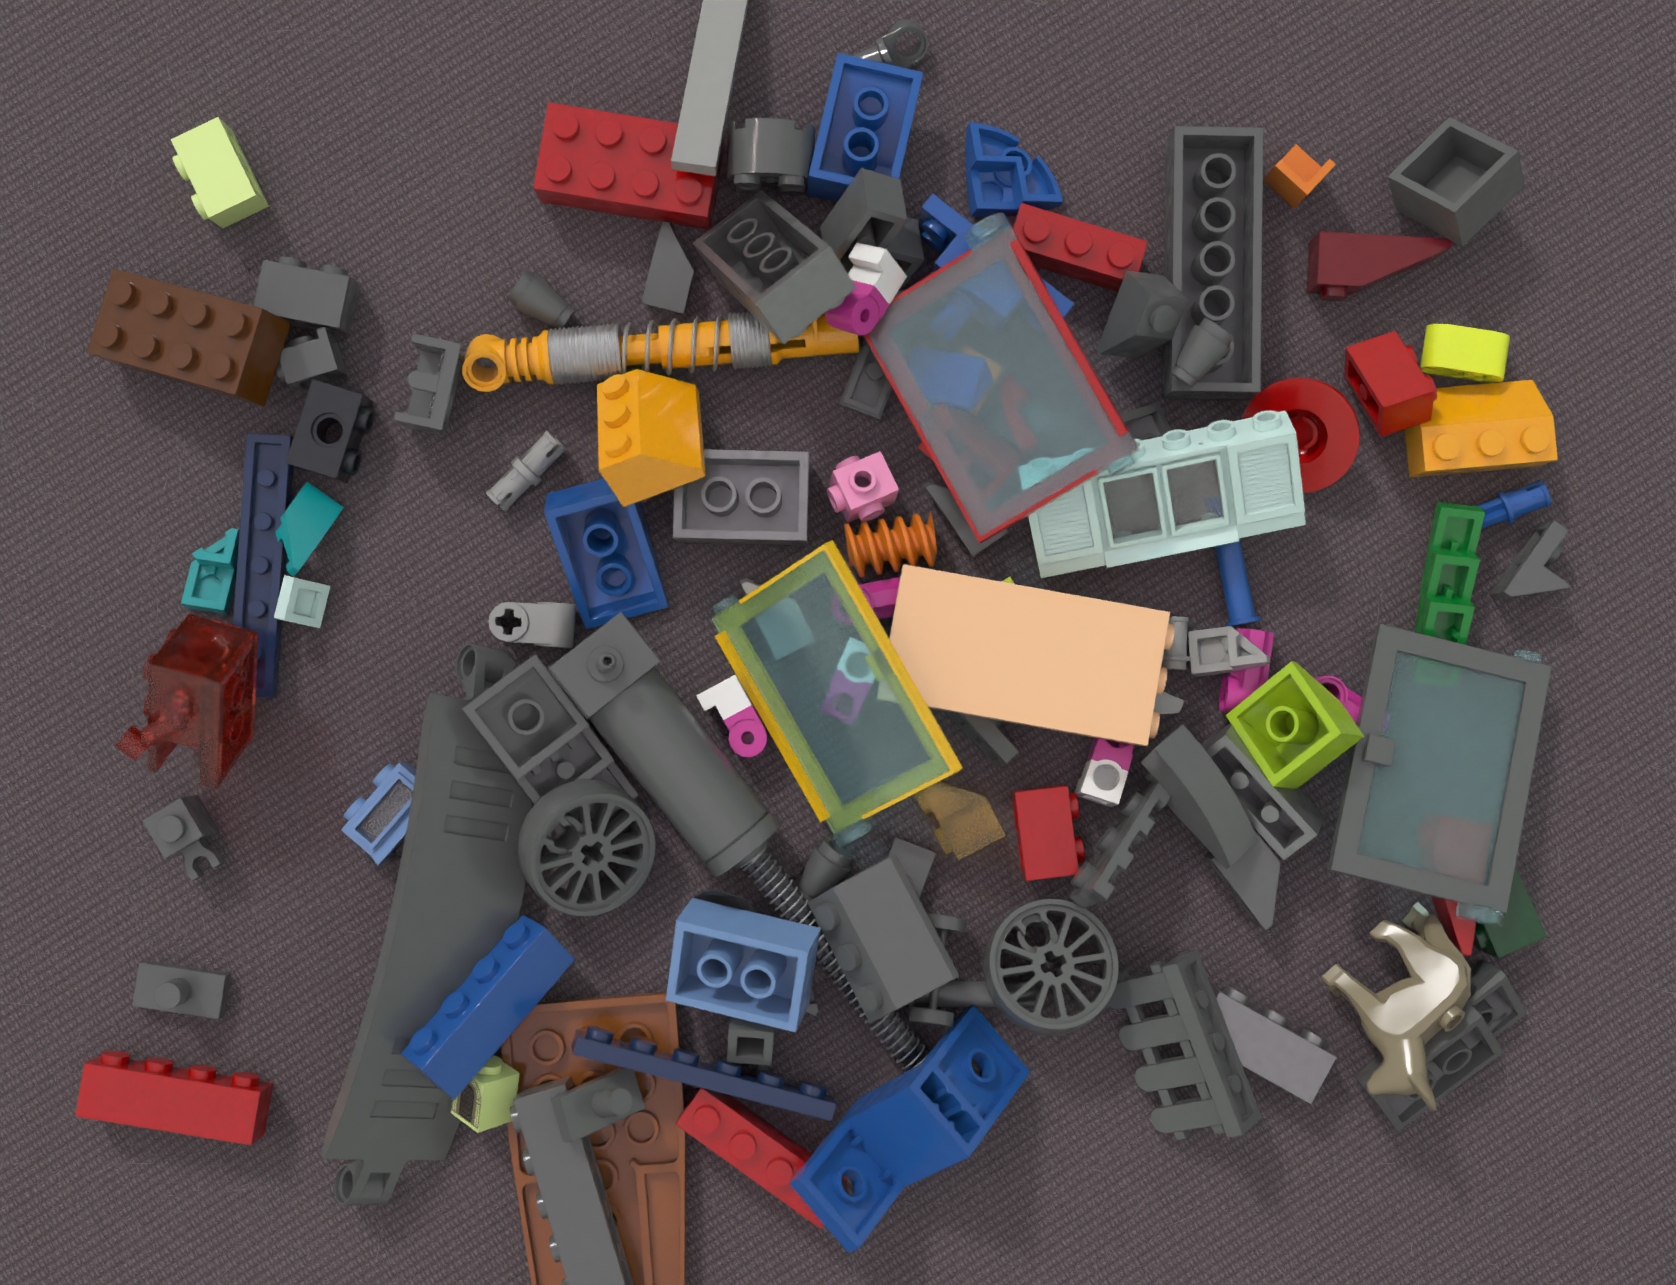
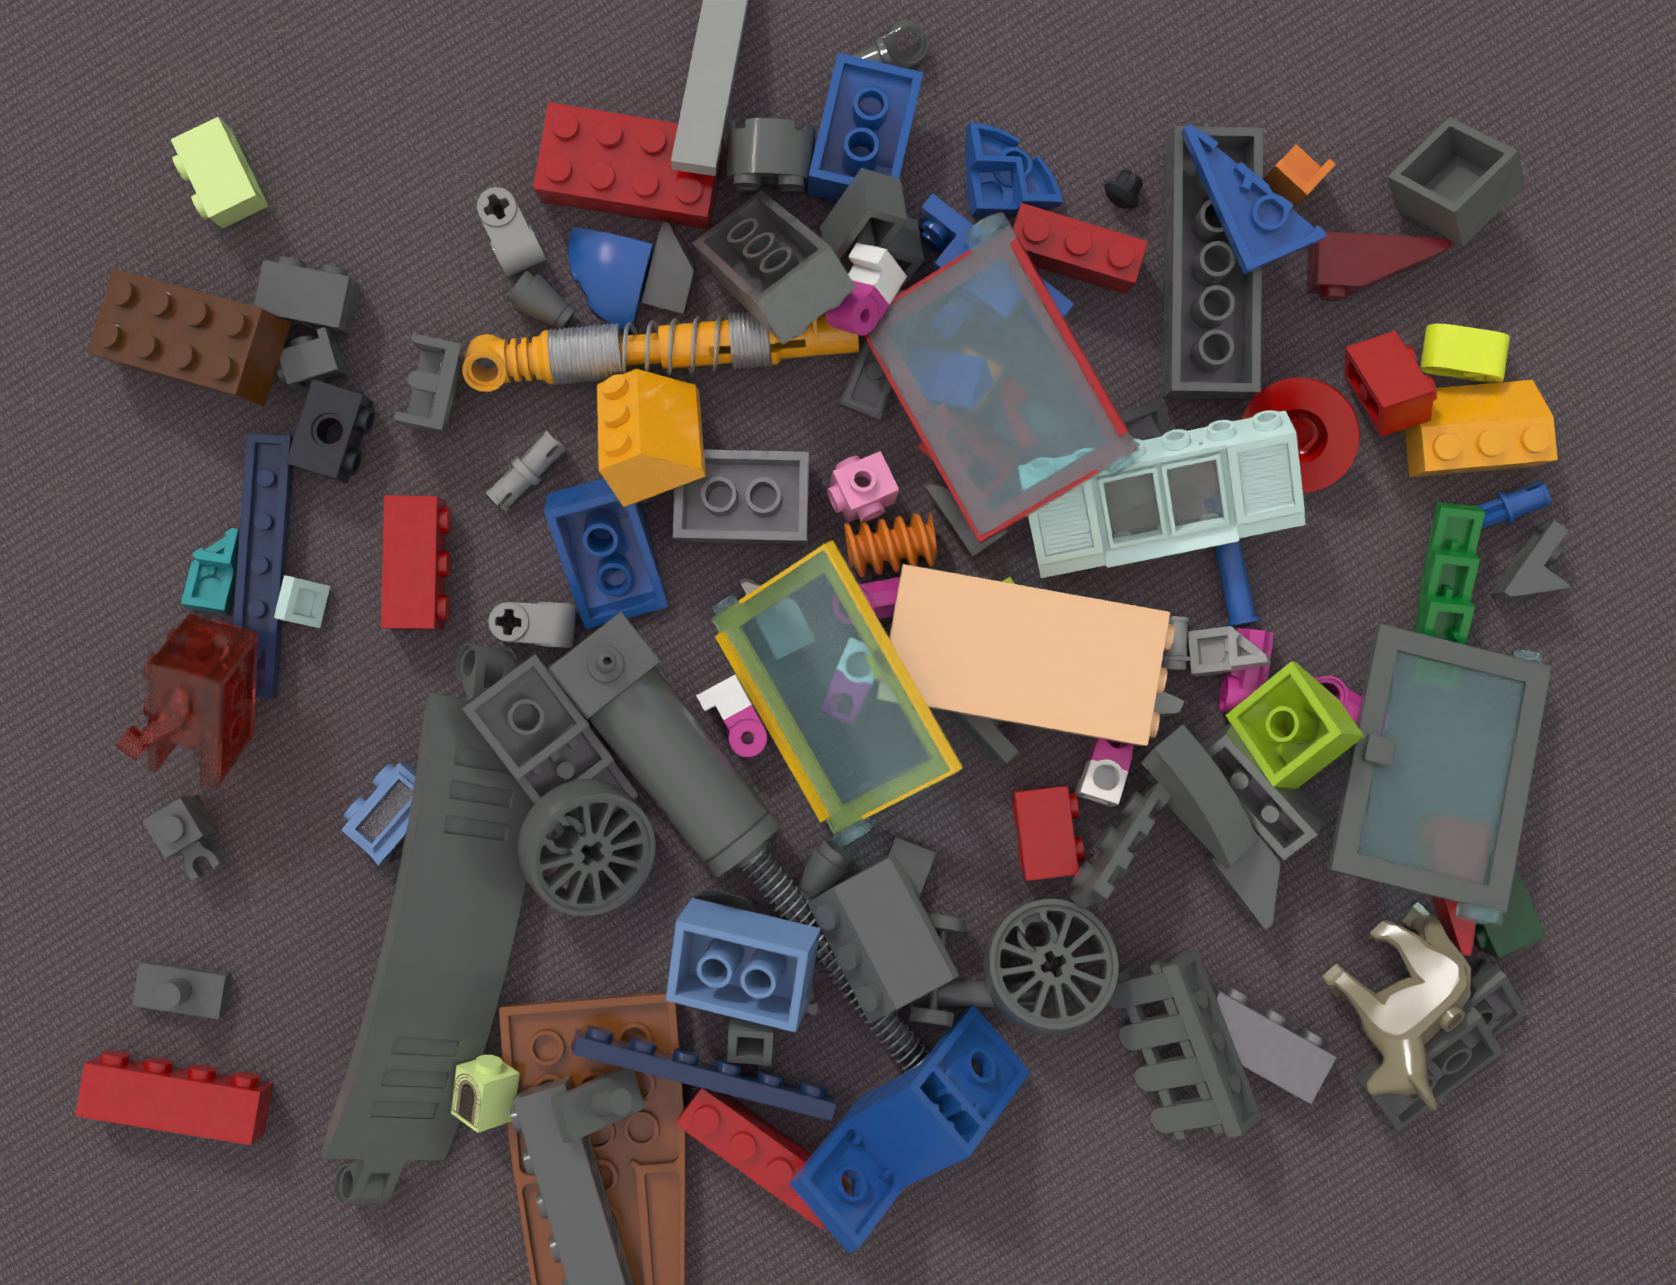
(306, 524): teal slope -> none
(415, 563): none -> red brick
(488, 1006): blue brick -> none
(510, 236): none -> light grey piece
(610, 273): none -> blue brick
(963, 817): clear yellow slope -> none
(1124, 190): none -> black piece
(1142, 315): dark grey slope -> none
(1201, 352): dark grey cone -> none
(1253, 217): none -> blue wing

